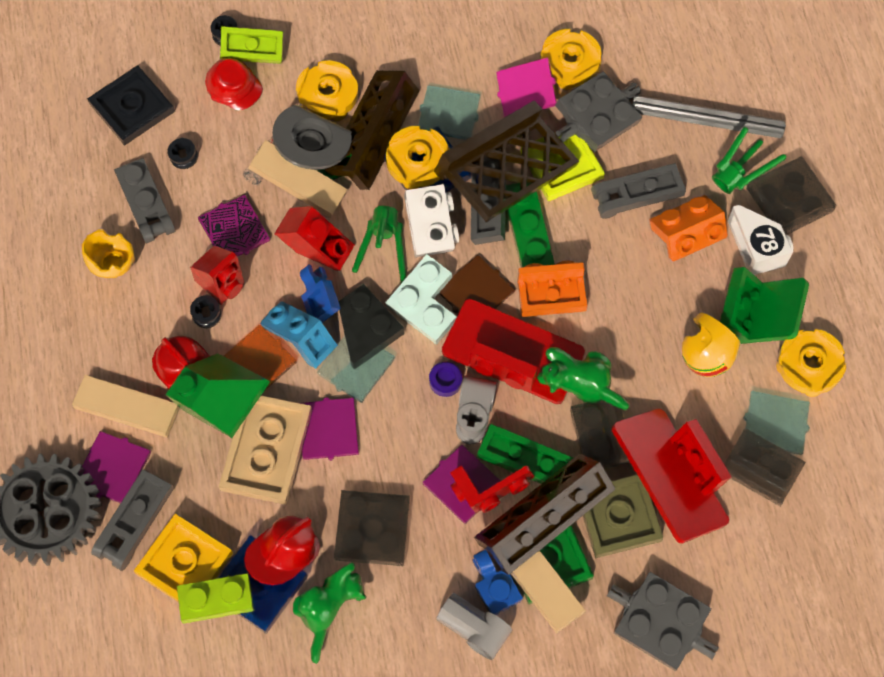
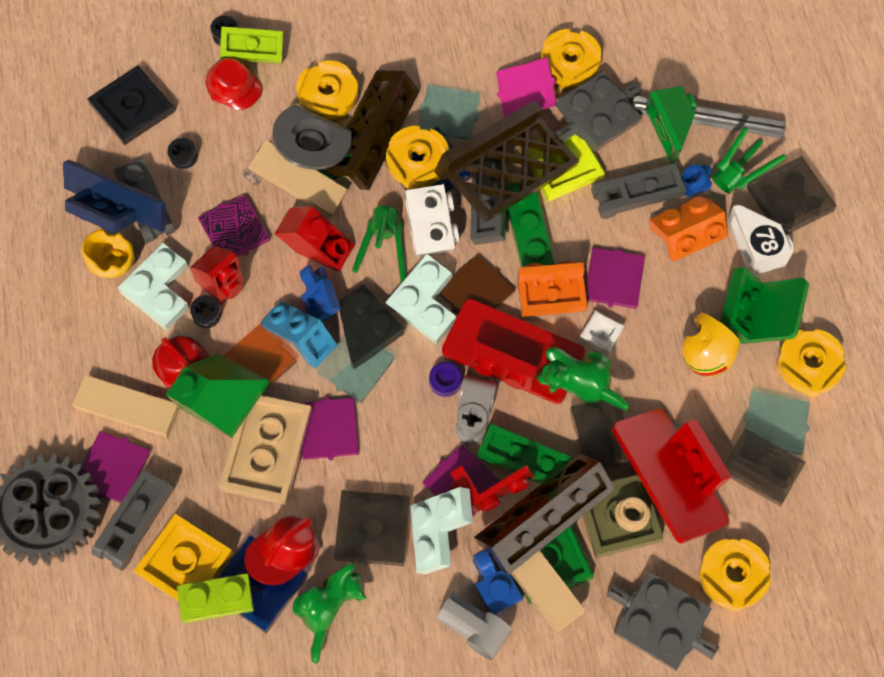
(109, 201): none -> dark blue bracket
(149, 287): none -> light aqua plate
(431, 524): none -> light aqua plate
(601, 333): none -> white tile
(614, 278): none -> magenta piece
(637, 505): none -> tan plate
(671, 116): none -> green slope
(696, 179): none -> blue plate
(730, 593): none -> yellow plate

